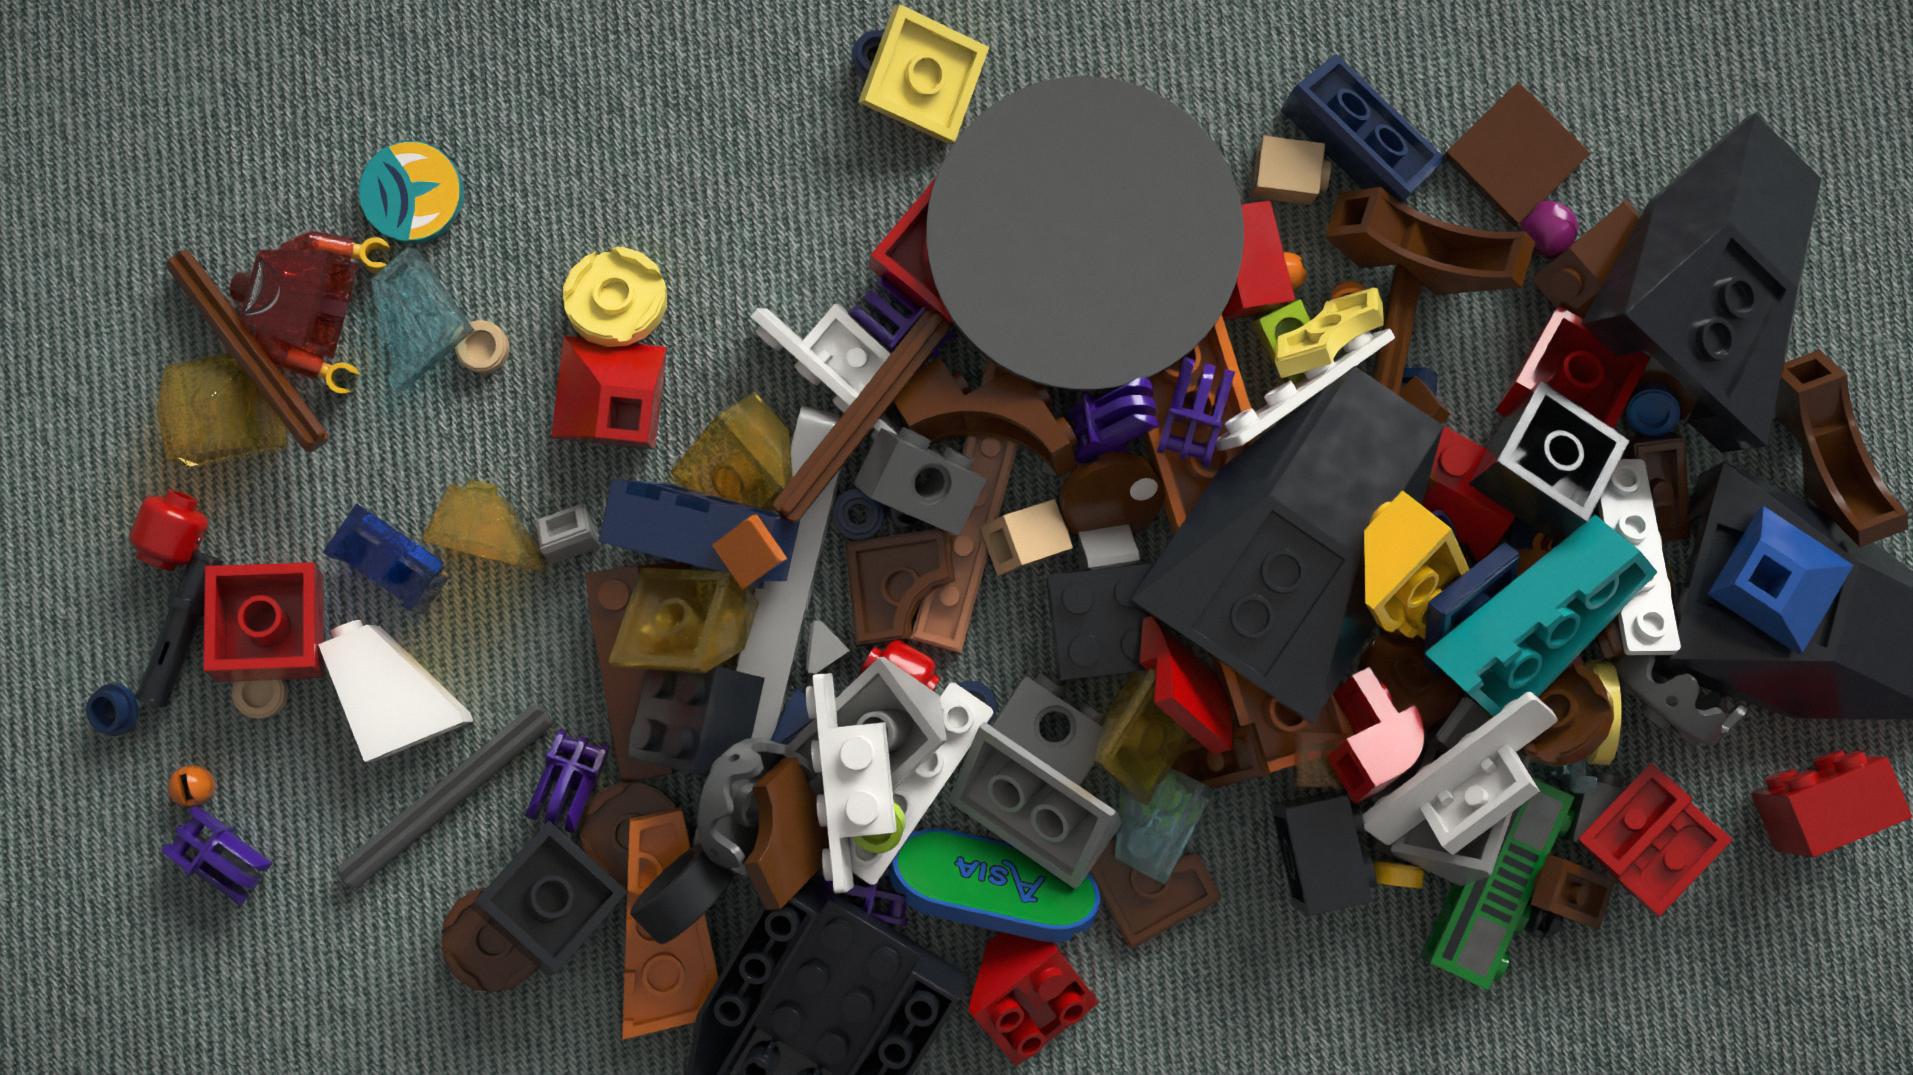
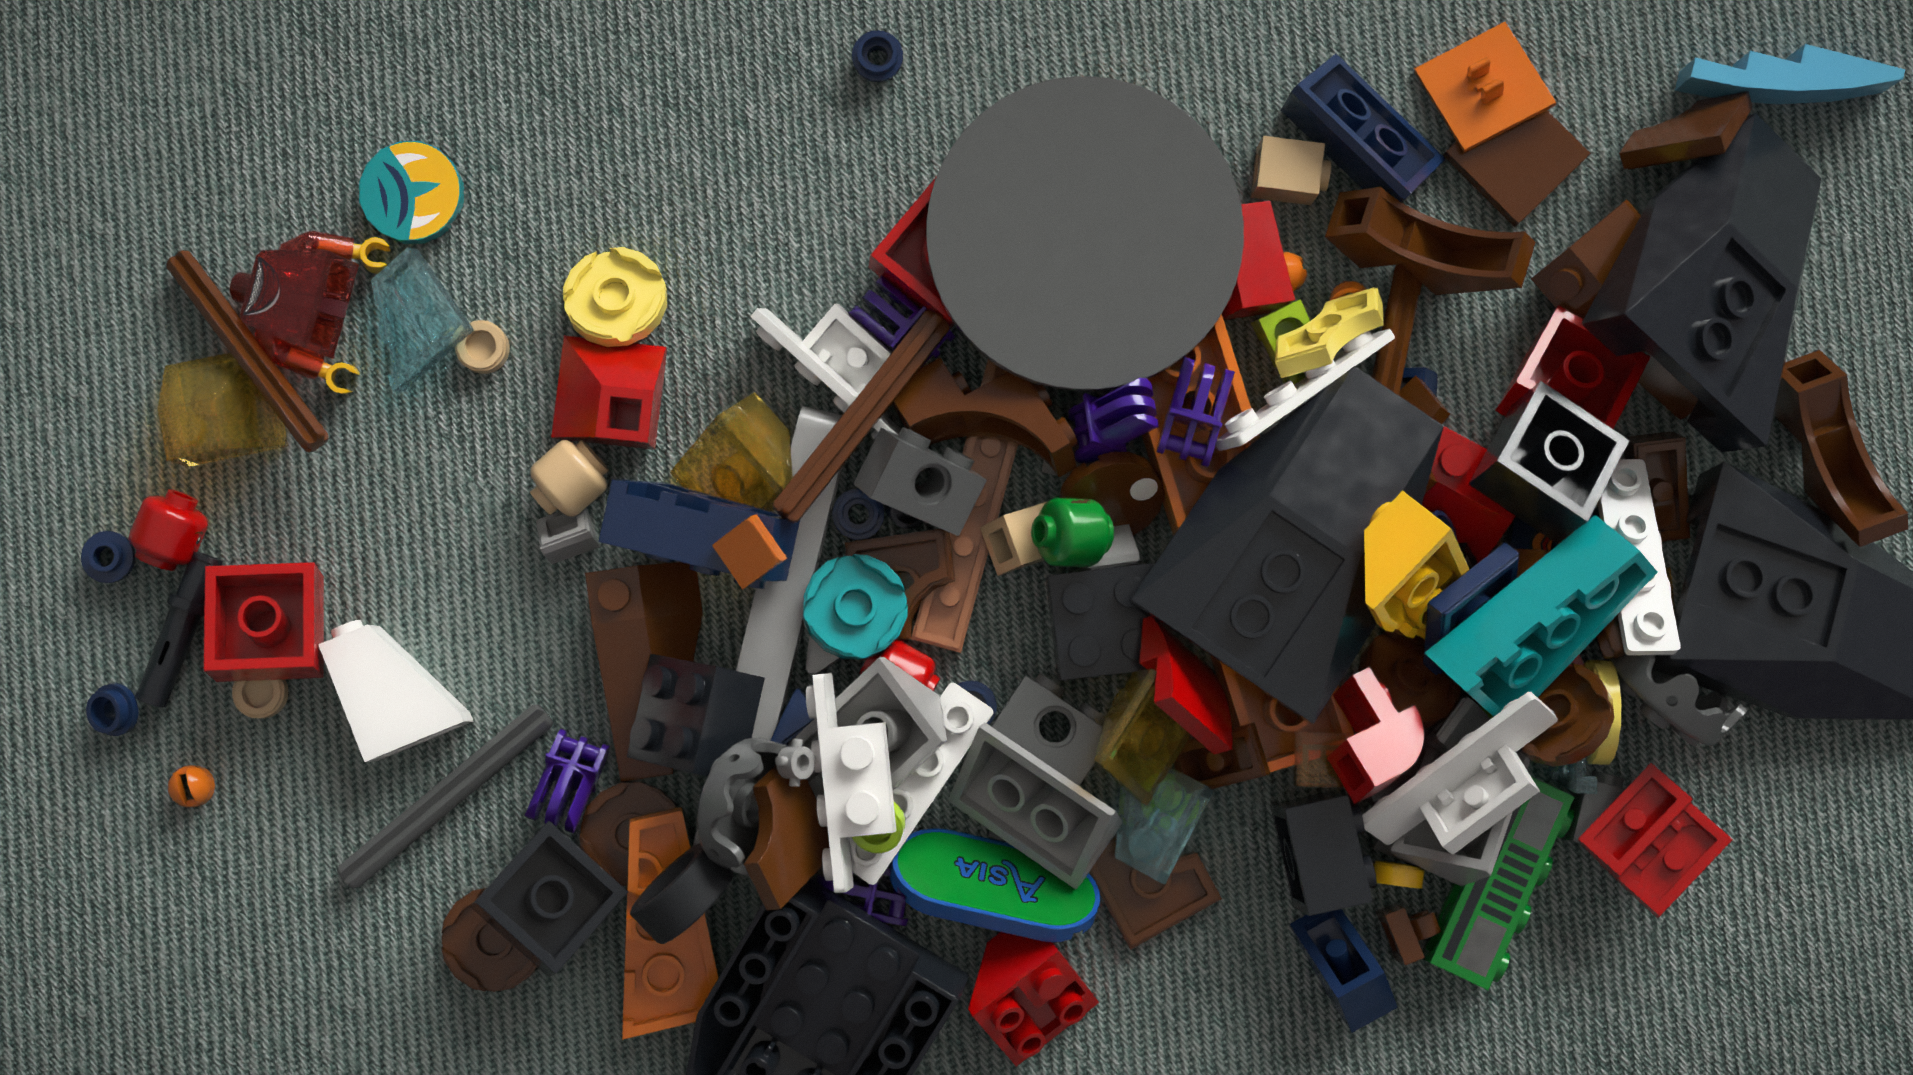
(123, 559): none -> dark blue plate
(214, 861): dark purple arm -> none
(388, 559): clear blue window -> none
(483, 526): clear yellow slope -> none
(568, 478): none -> tan head
(684, 621): clear yellow slope -> none
(795, 762): none -> light grey piece
(855, 607): none -> teal tile
(923, 74): light yellow tile -> none
(1072, 532): none -> green head
(1345, 967): none -> dark blue slope
(1405, 931): none -> reddish brown tile
(1485, 87): none -> orange piece
(1551, 227): magenta piece -> none
(1552, 925): black hinge -> none
(1572, 891): reddish brown plate -> none
(1653, 409): blue tile -> none
(1696, 133): none -> reddish brown tile
(1780, 580): blue slope -> none
(1804, 77): none -> medium azure slope
(1830, 803): red brick -> none

